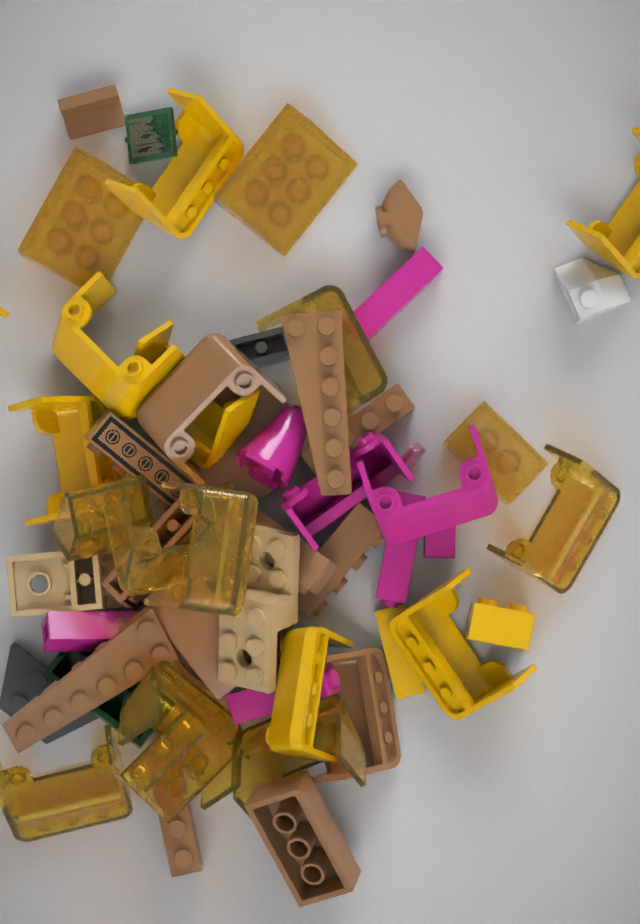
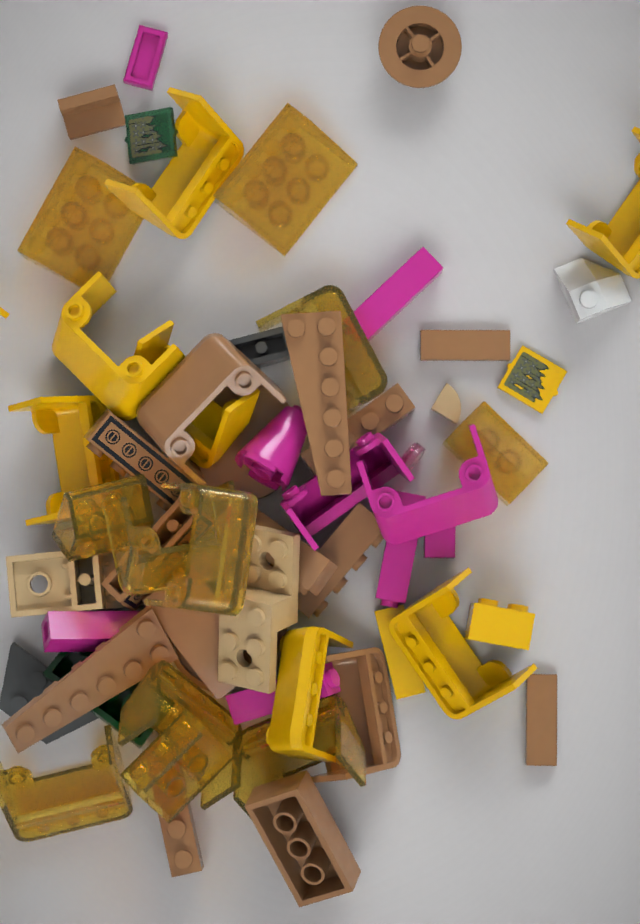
(145, 57): none -> dark pink tile
(400, 217): medium nougat piece -> none
(419, 46): none -> medium nougat wheel
(448, 404): none -> tan tile
(465, 345): none -> medium nougat tile
(532, 379): none -> piece
(541, 720): none -> medium nougat tile
(567, 527): clear yellow windscreen -> none

